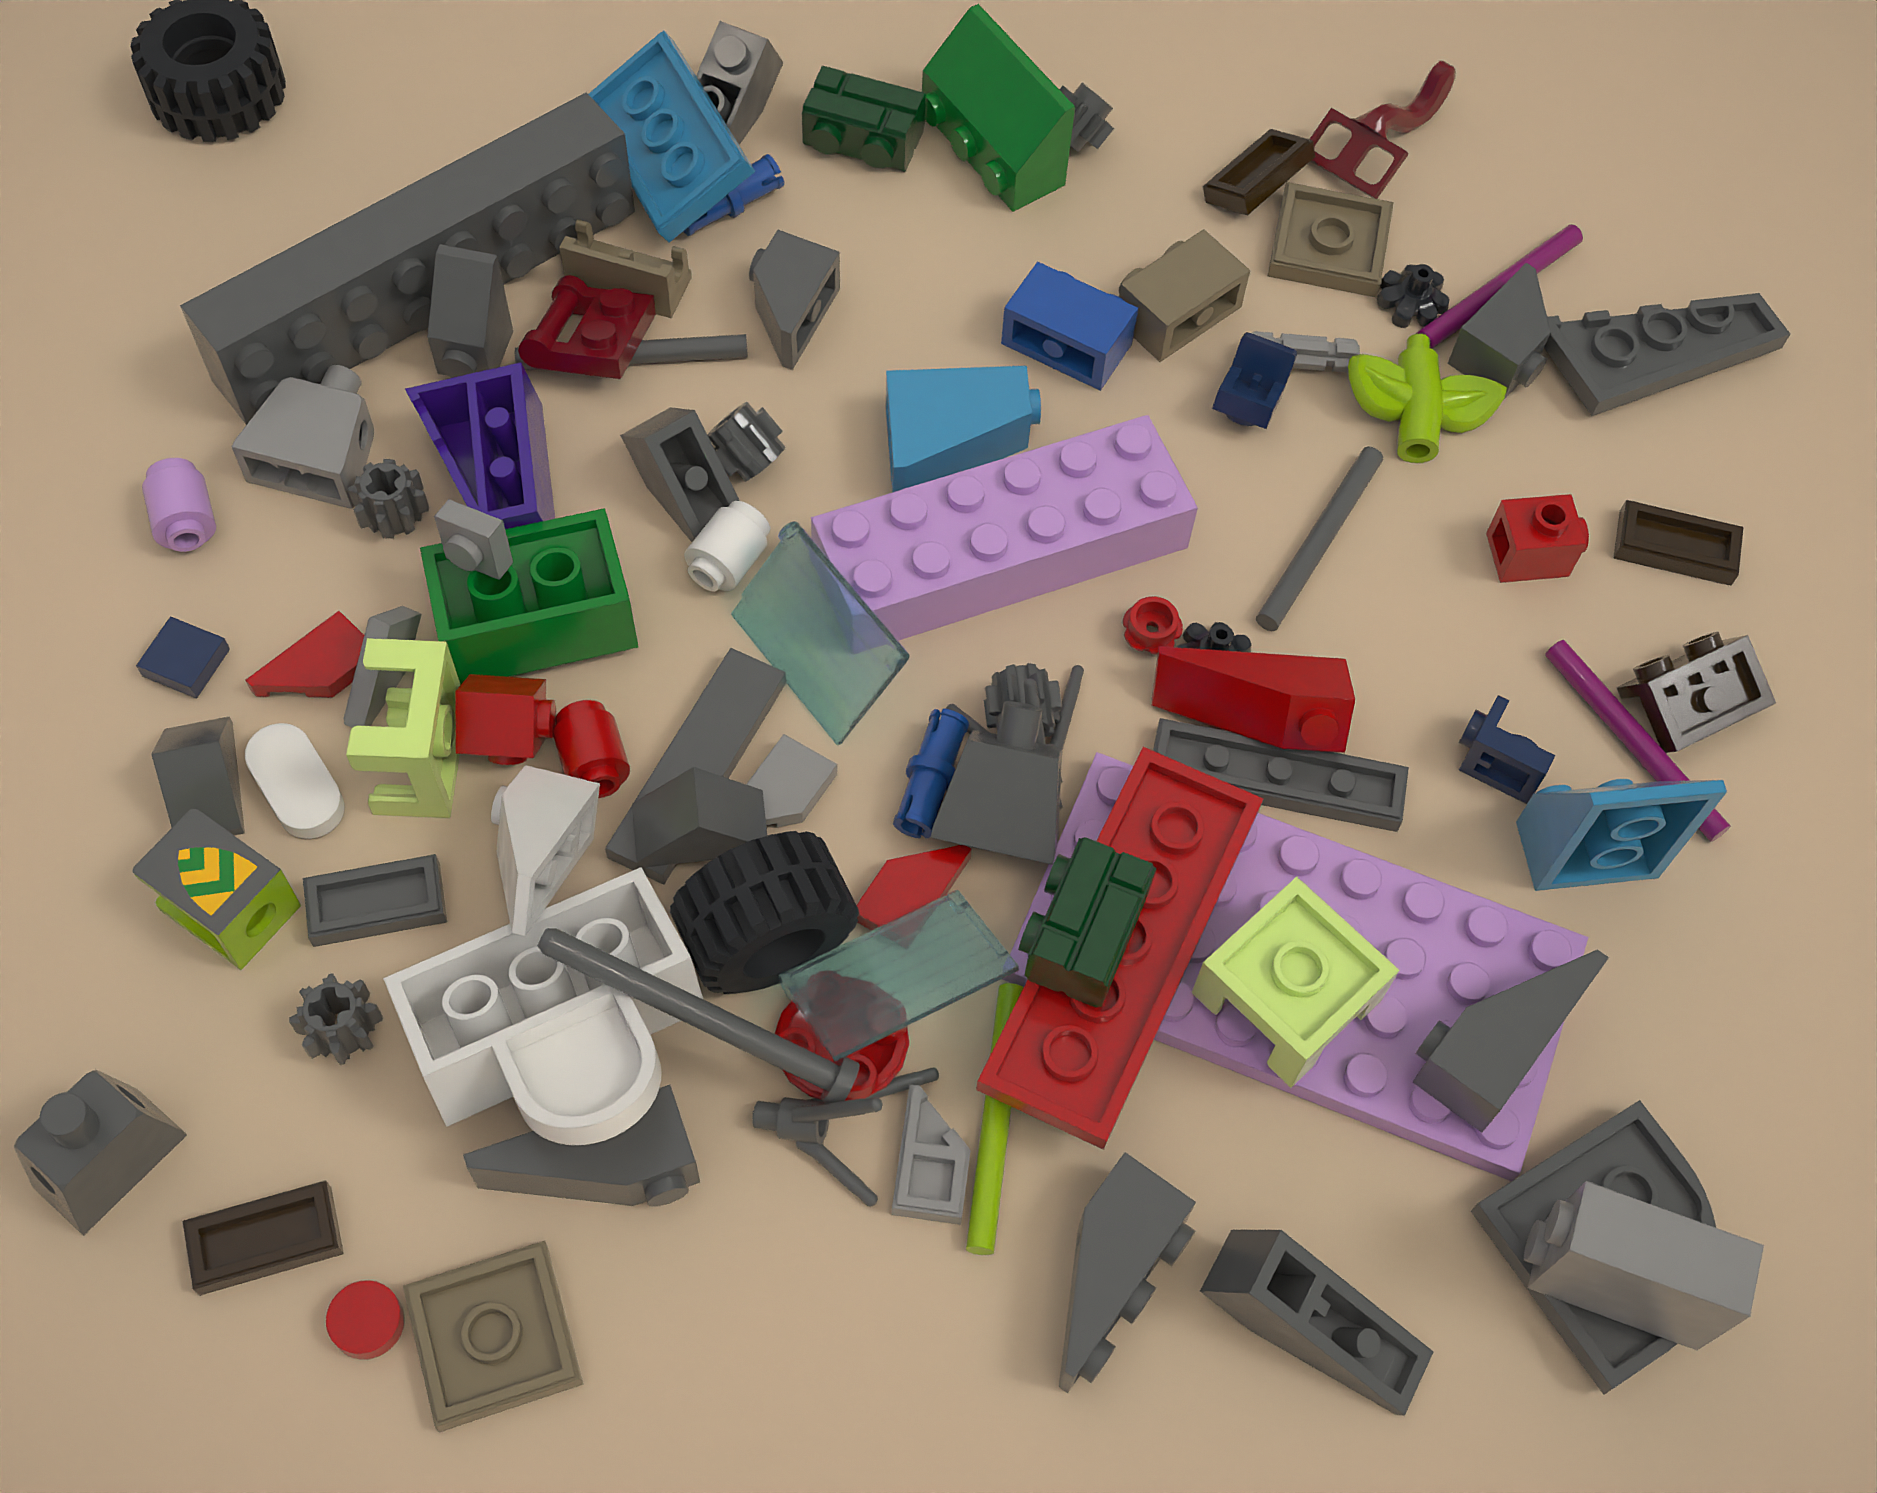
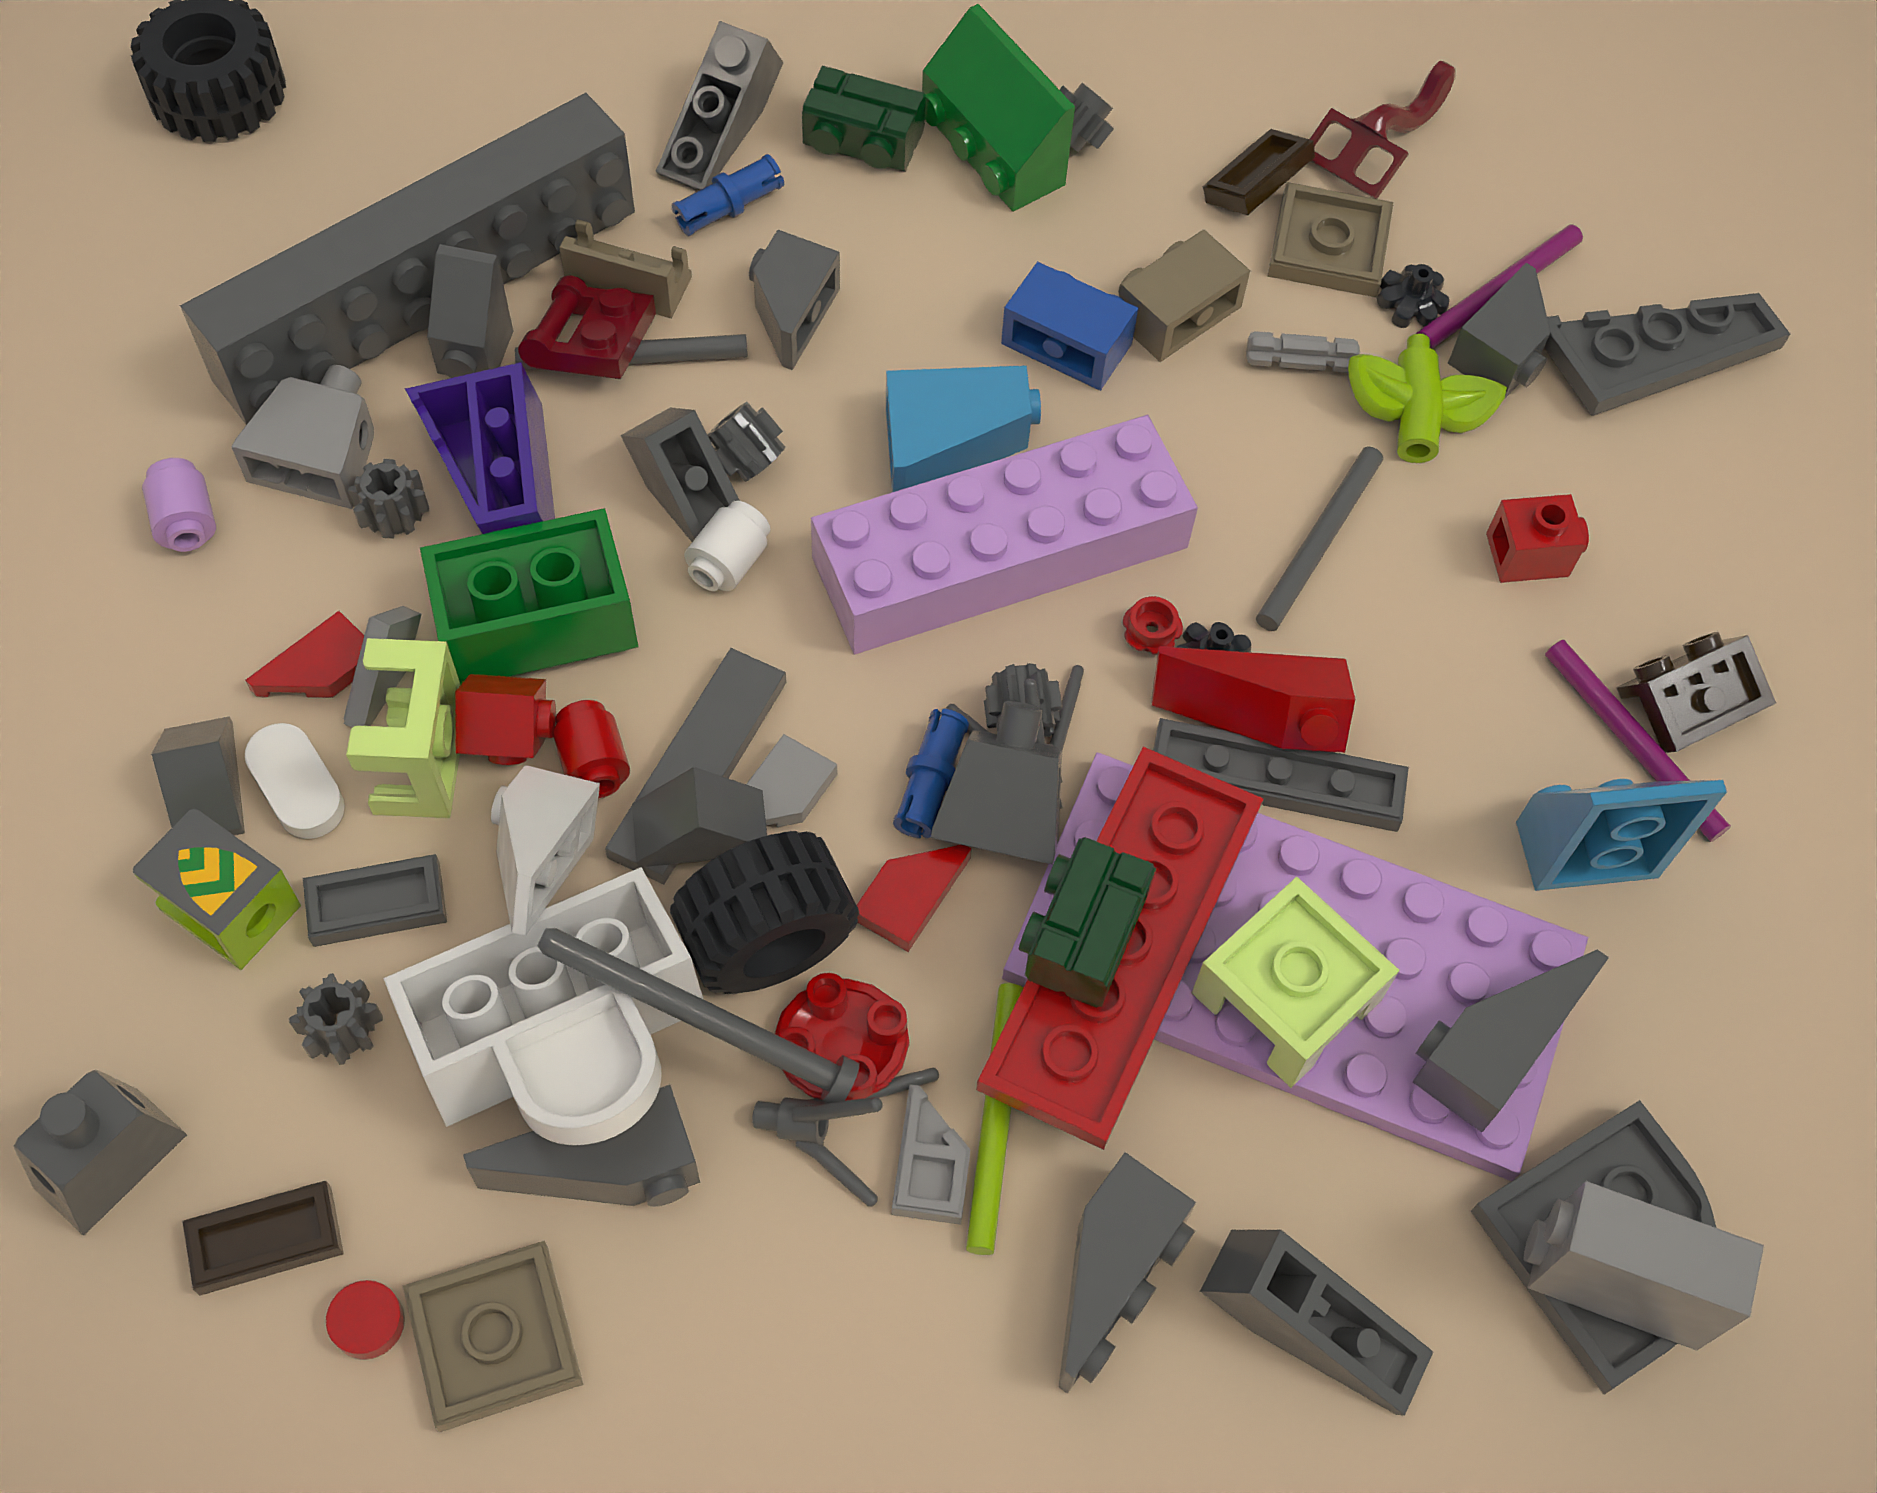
(183, 657): dark blue tile -> none
(473, 539): light grey plate -> none
(674, 136): dark azure tile -> none
(819, 633): clear light blue piece -> none
(896, 974): clear light blue piece -> none
(1255, 381): dark blue bracket -> none
(1502, 758): dark blue bracket -> none
(1678, 542): dark brown tile -> none

